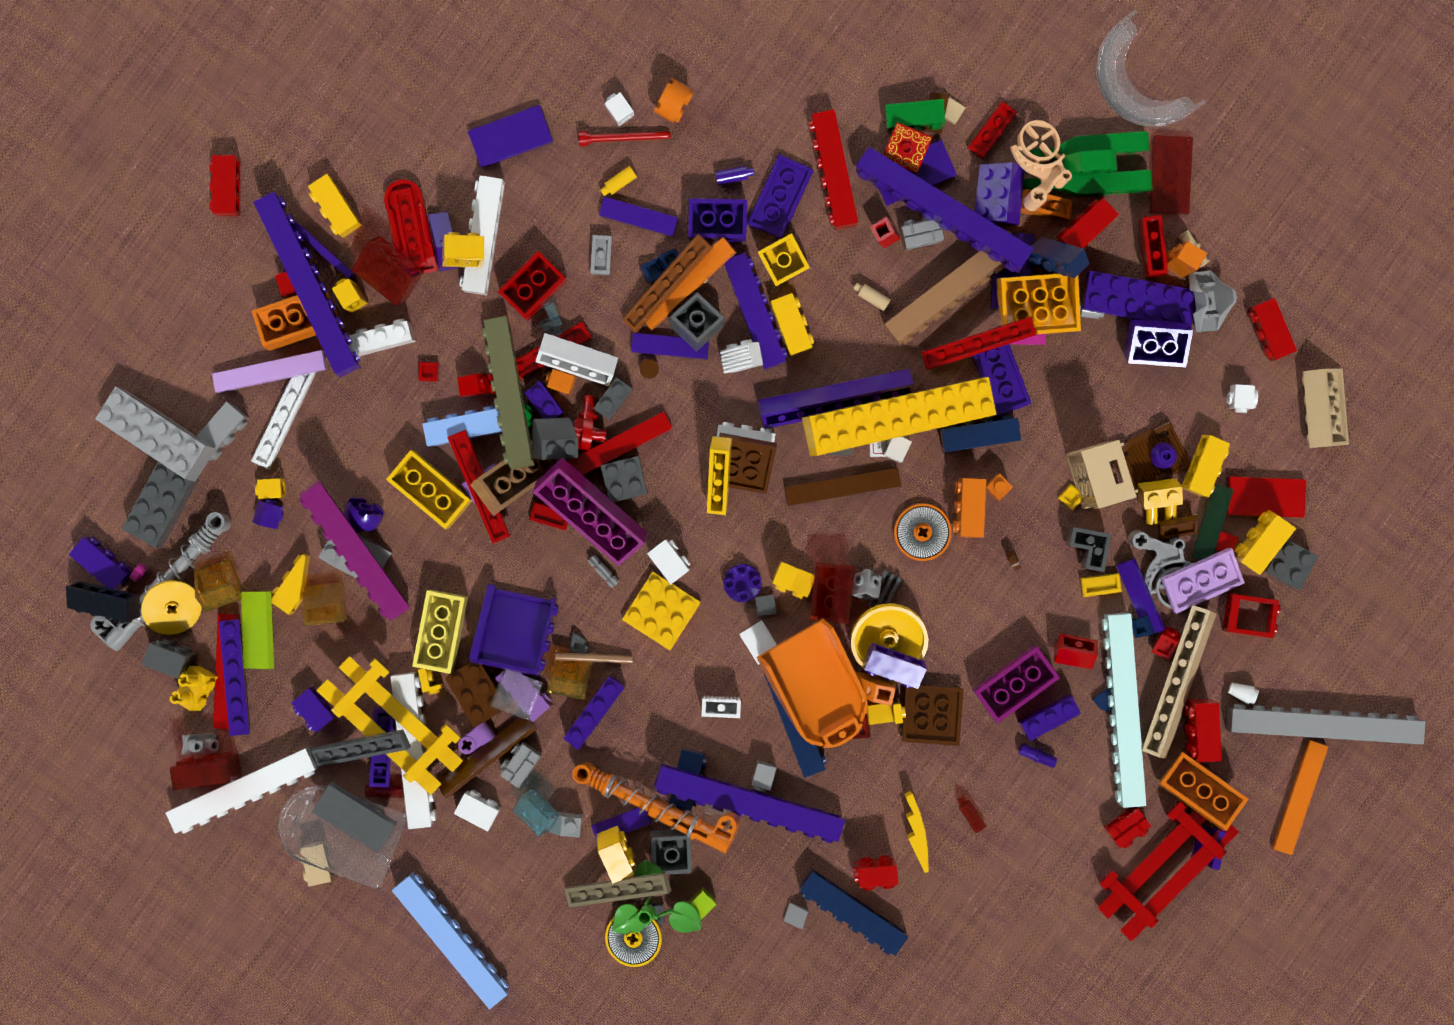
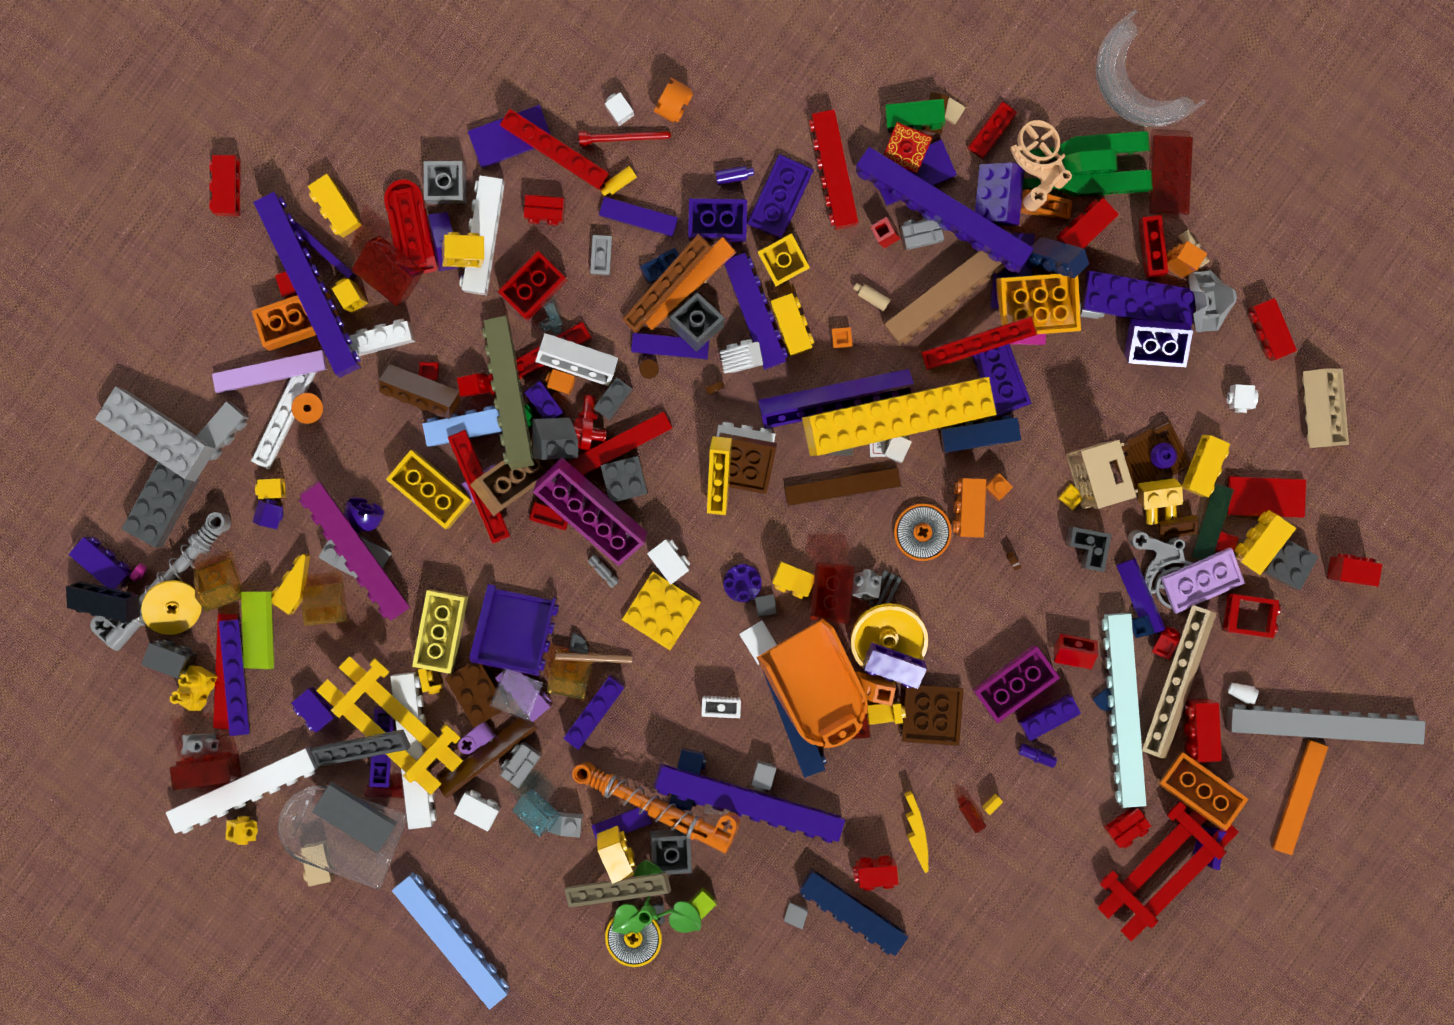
(241, 830): none -> yellow brick
(306, 399): none -> orange piece
(419, 391): none -> reddish brown brick
(444, 182): none -> light grey brick
(545, 209): none -> red brick
(554, 149): none -> red brick
(714, 387): none -> reddish brown tile
(841, 337): none -> orange plate
(992, 804): none -> yellow tile
(1100, 584): yellow tile -> none
(1354, 570): none -> red brick

